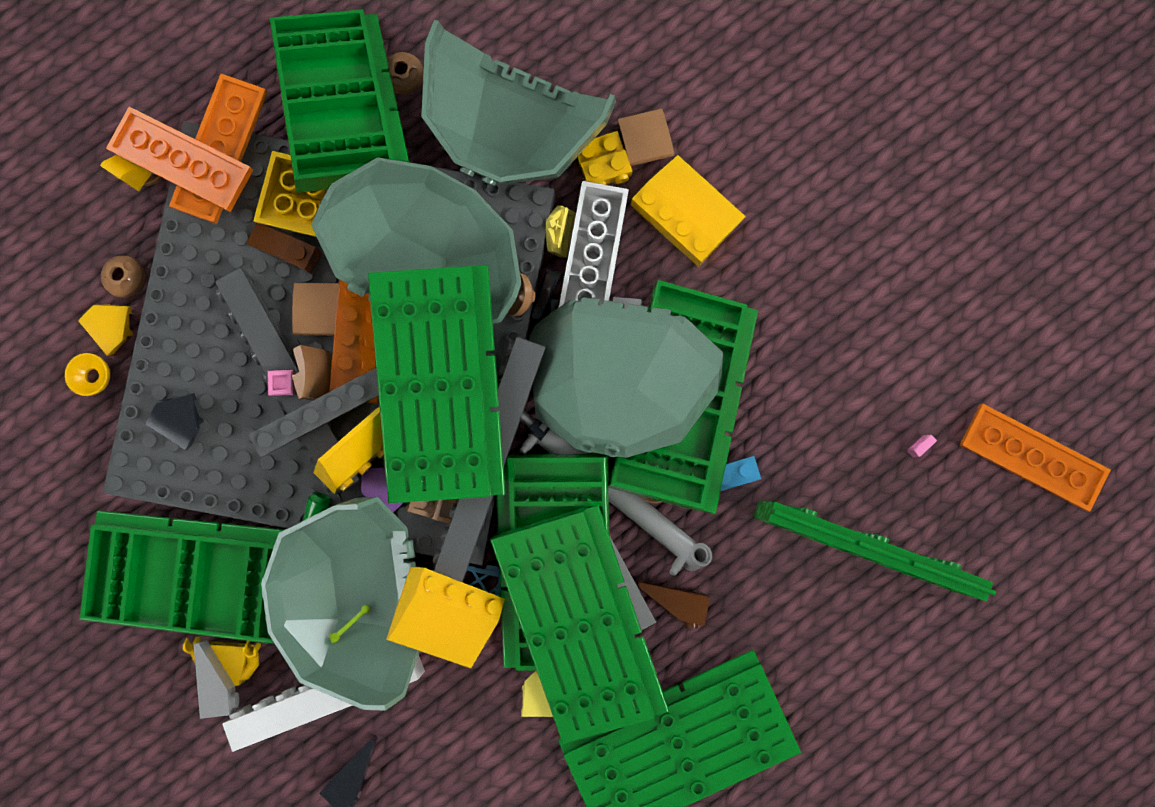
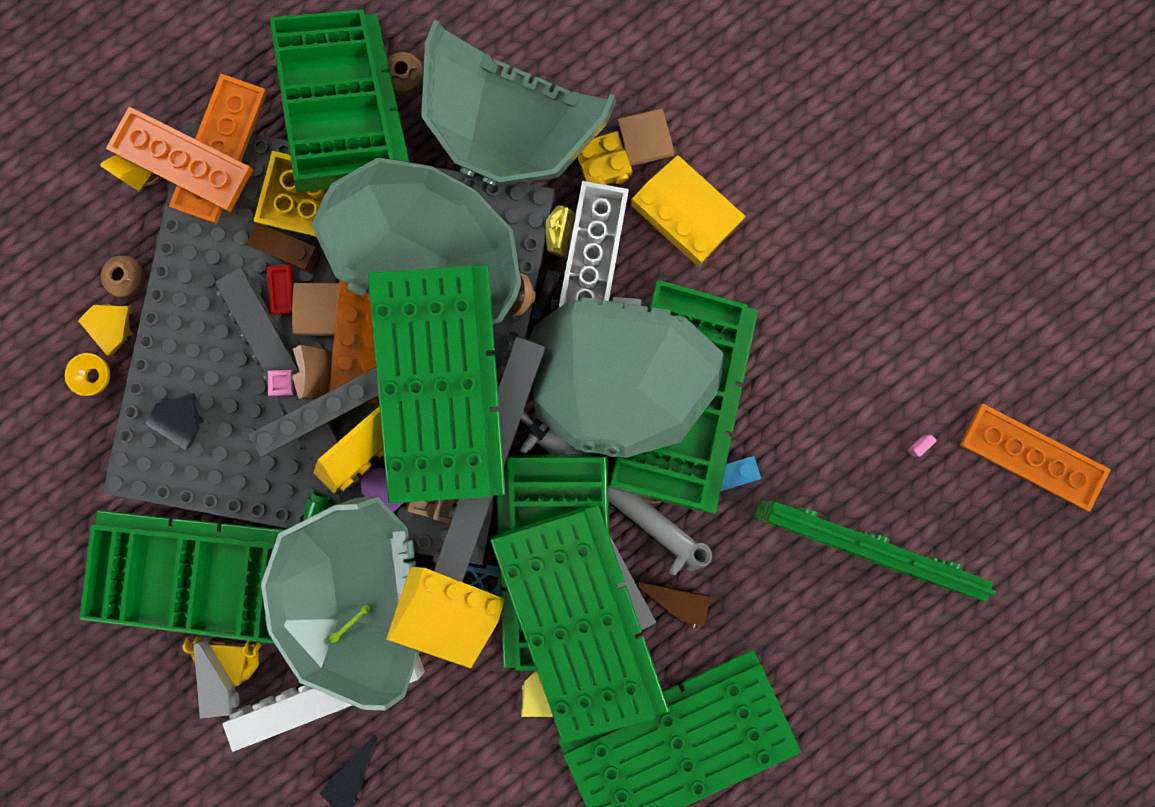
(280, 289): none -> red tile

